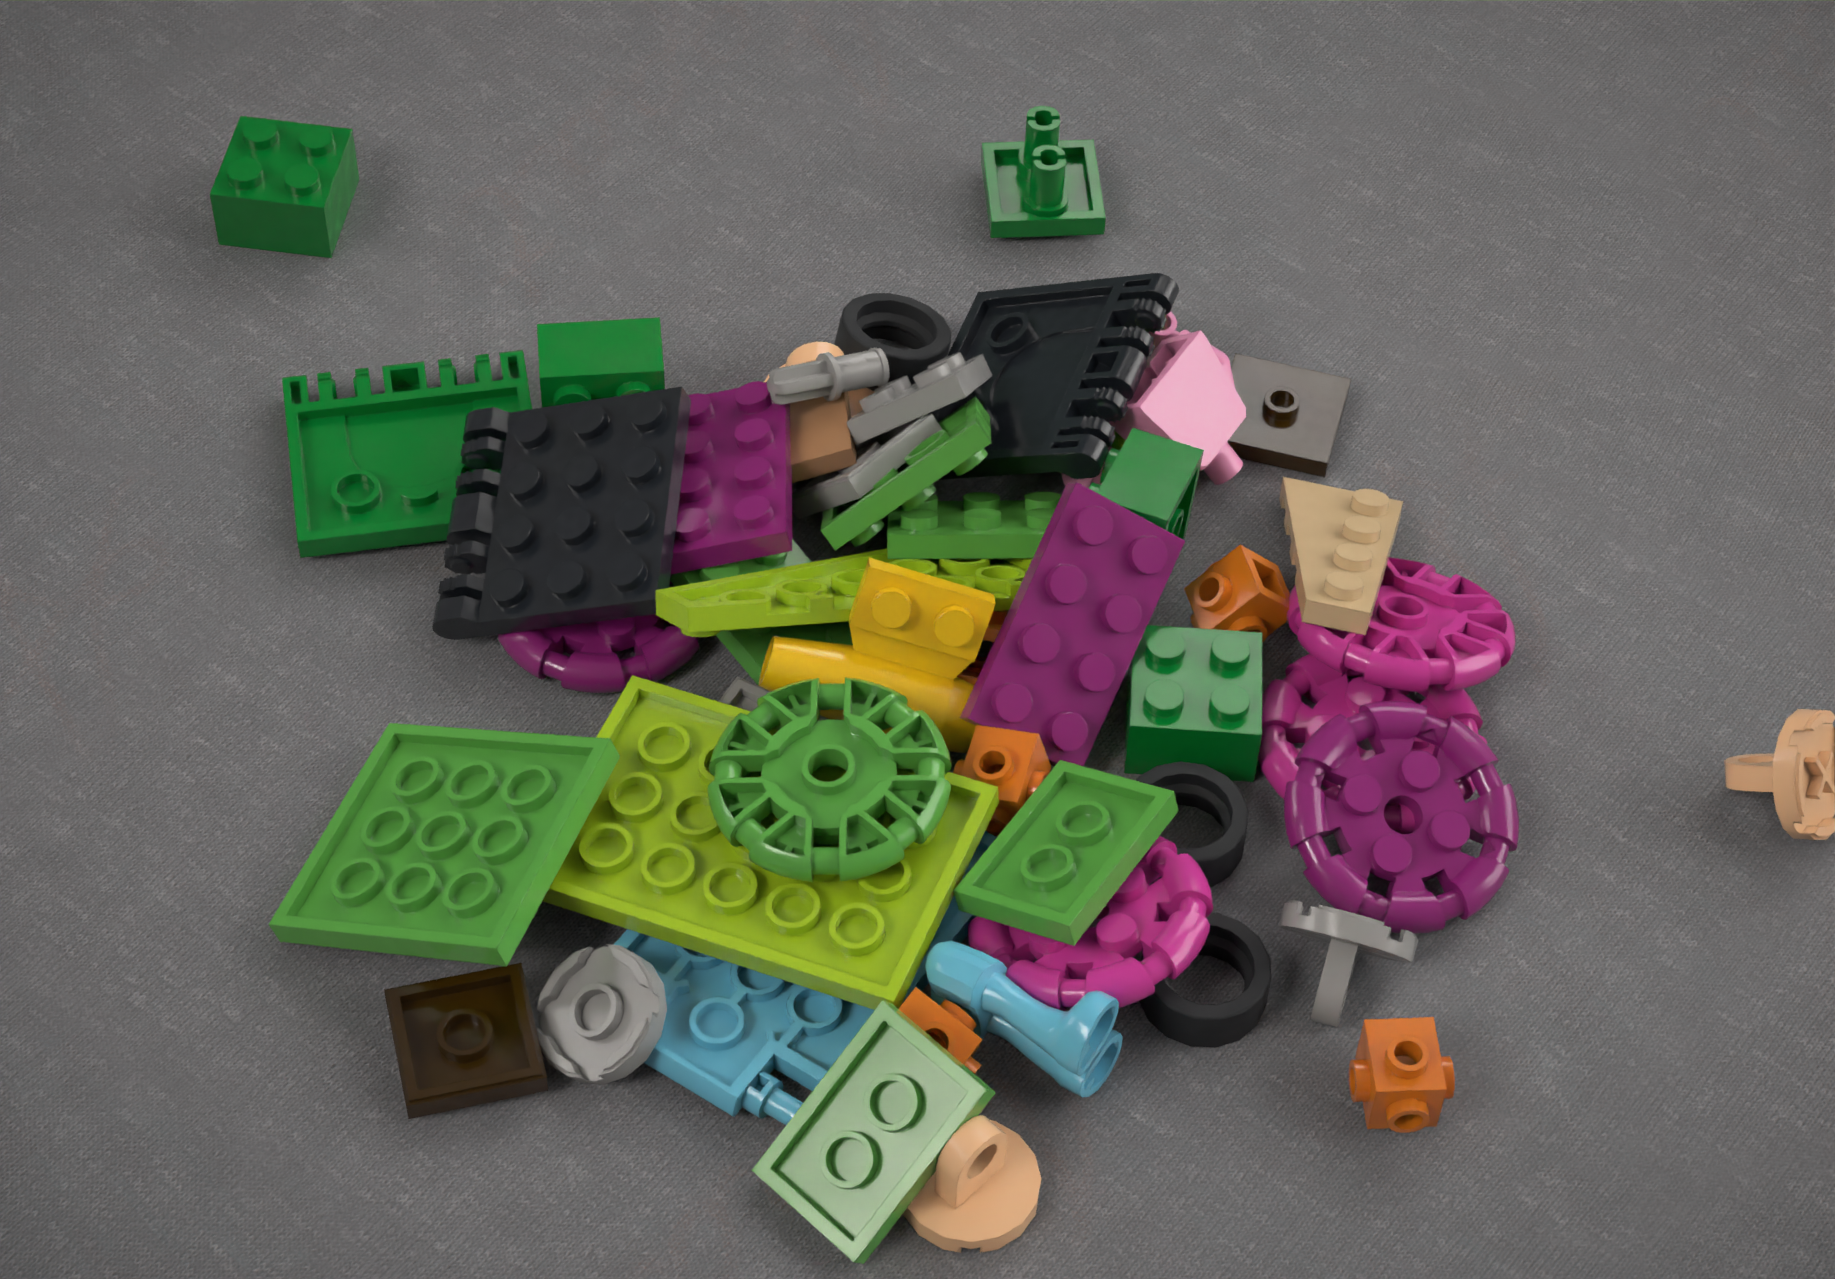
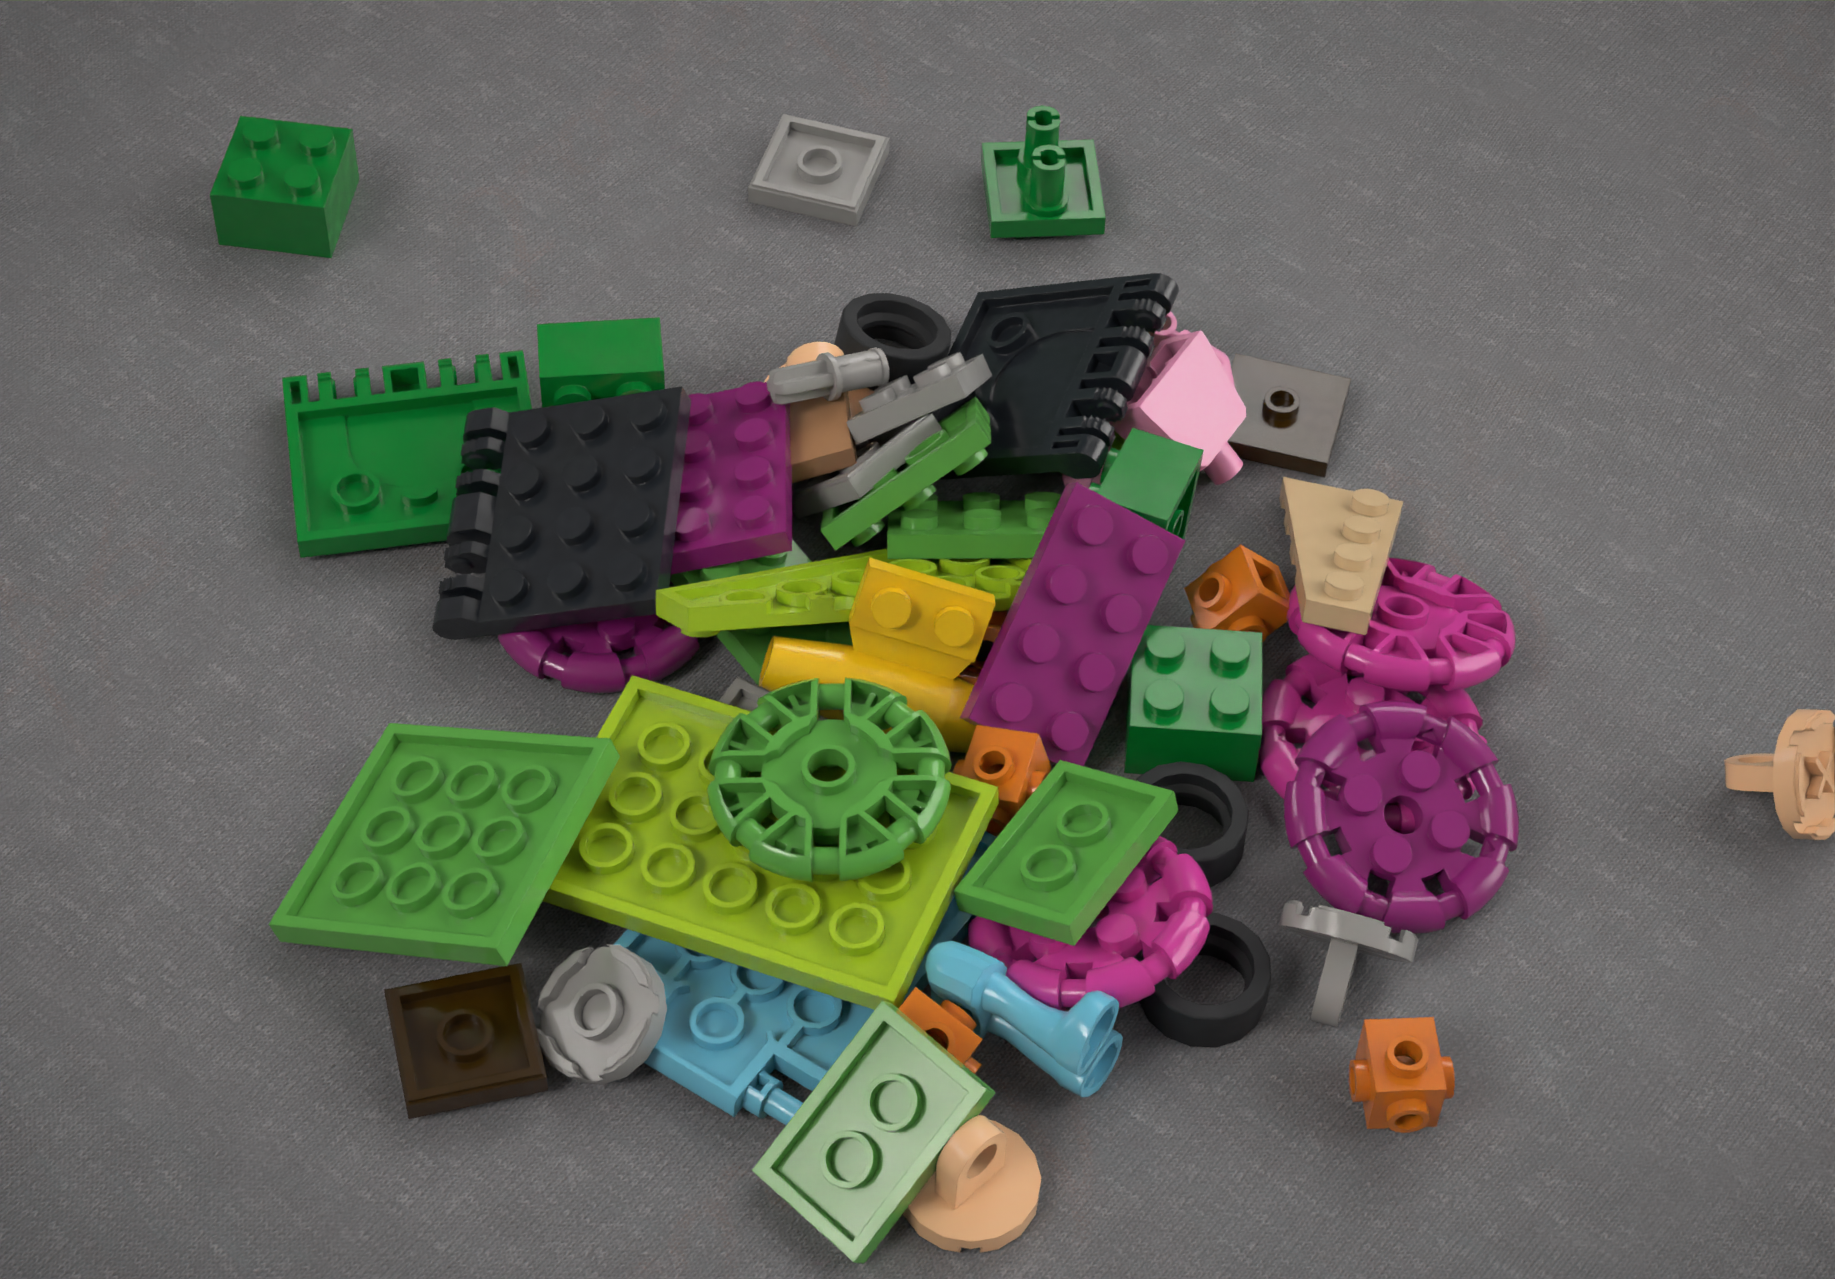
(819, 170): none -> light grey tile

